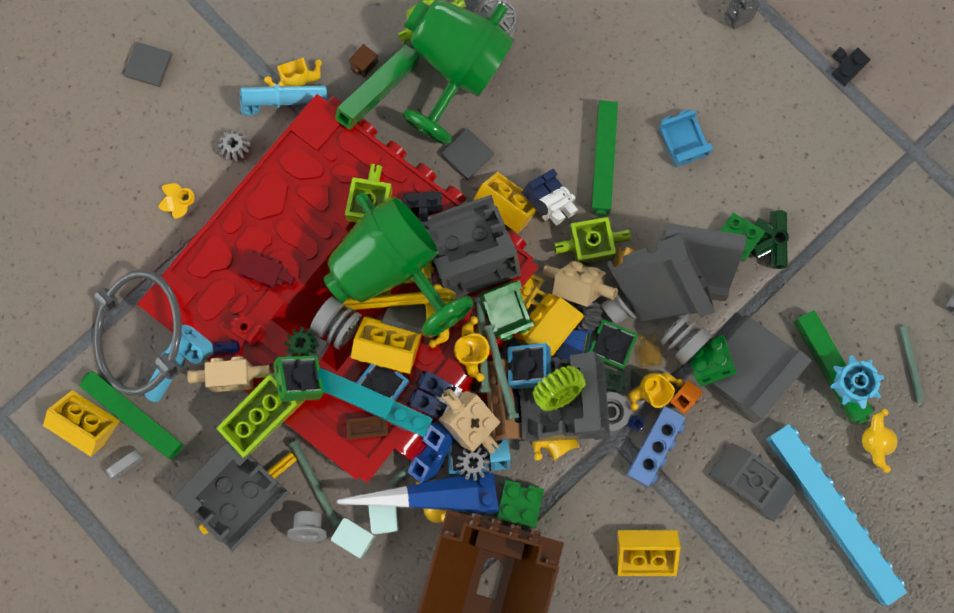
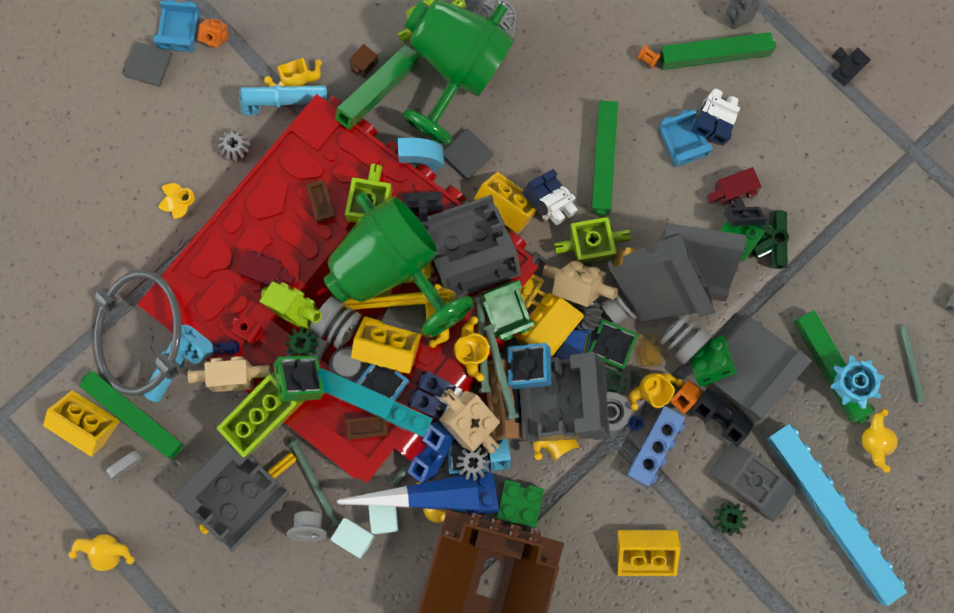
(102, 551): none -> yellow piece
(178, 26): none -> dark azure panel
(213, 32): none -> orange brick
(290, 305): none -> lime brick
(320, 201): none -> reddish brown plate
(345, 366): none -> light grey piece
(421, 151): none -> medium azure arch
(540, 261): none -> flat silver slope
(559, 388): lime gear -> none
(649, 56): none -> orange bush
(717, 51): none -> green brick
(717, 117): none -> hips
(729, 526): none -> dark green gear
(734, 424): none -> black arch
(736, 186): none -> dark red hinge
(744, 216): none -> black plate

